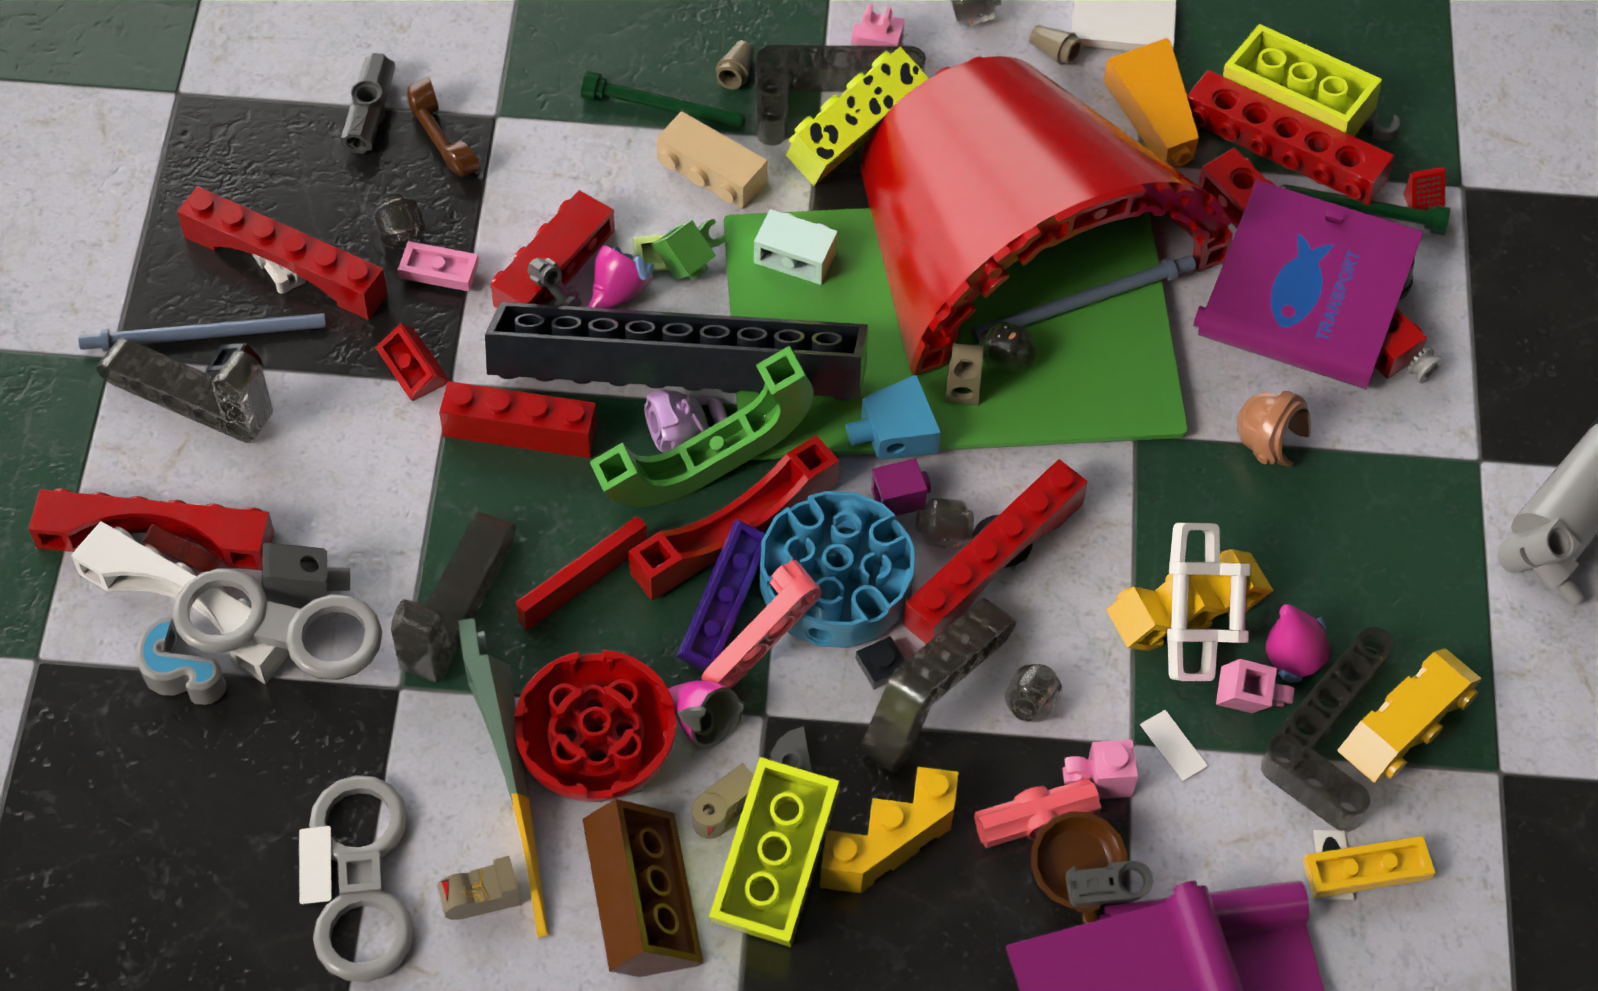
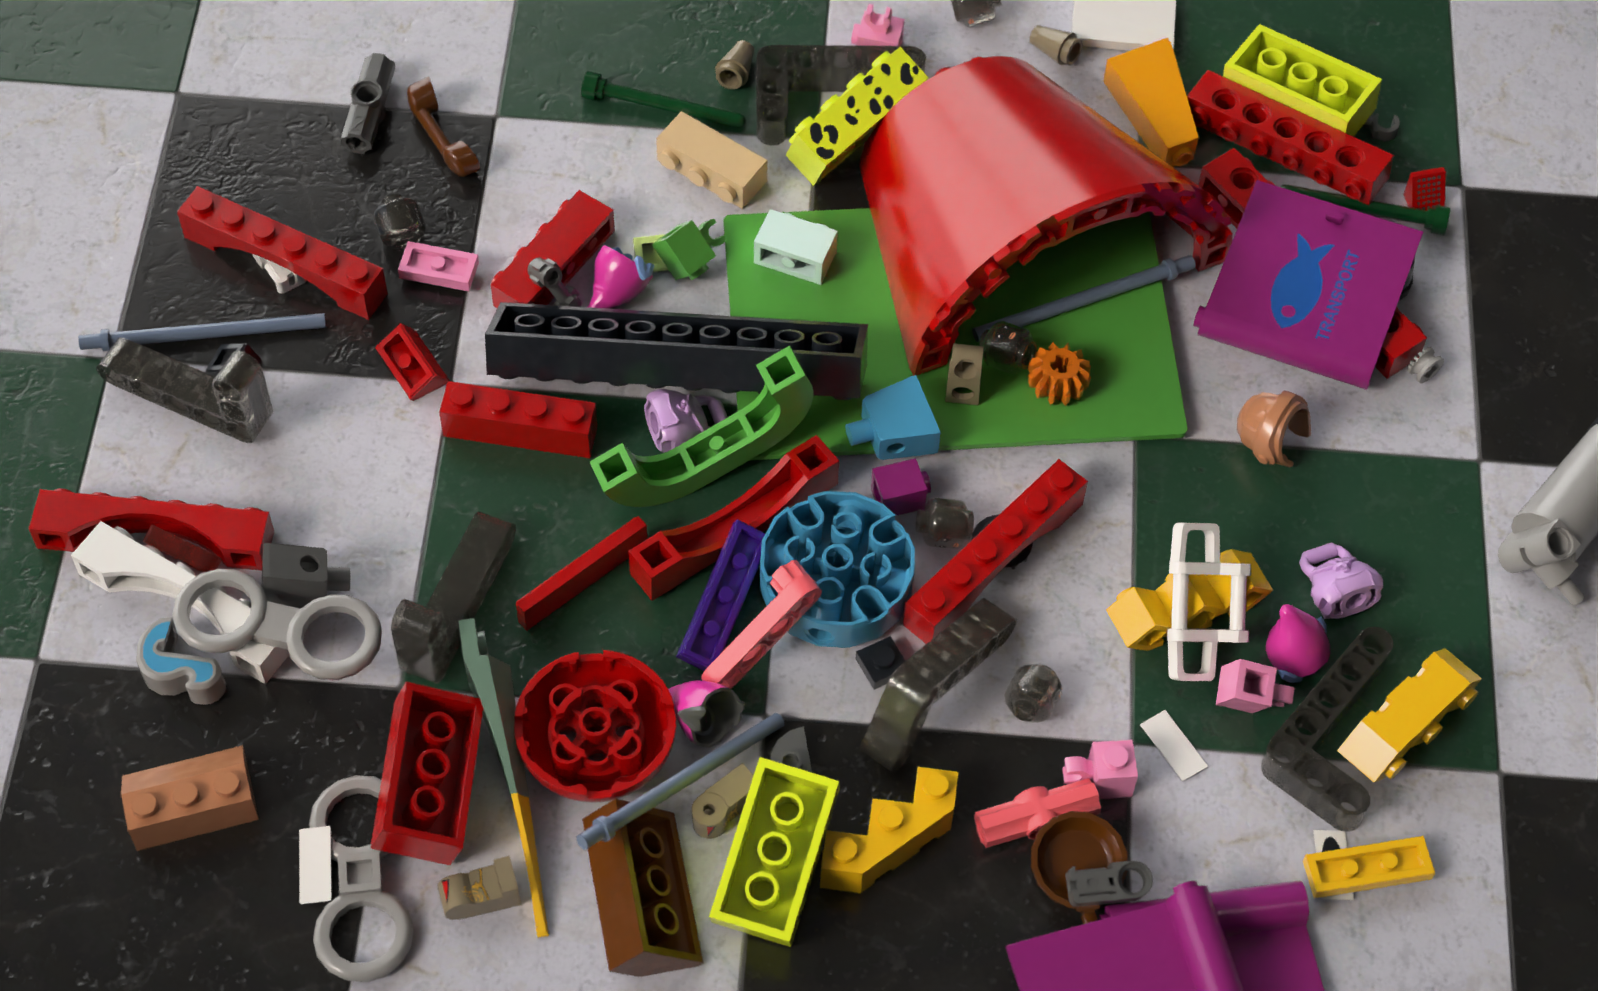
(188, 798): none -> nougat slope
(428, 774): none -> red brick
(604, 827): none -> sand blue bar
(1059, 374): none -> orange gear
(1340, 584): none -> lavender piece

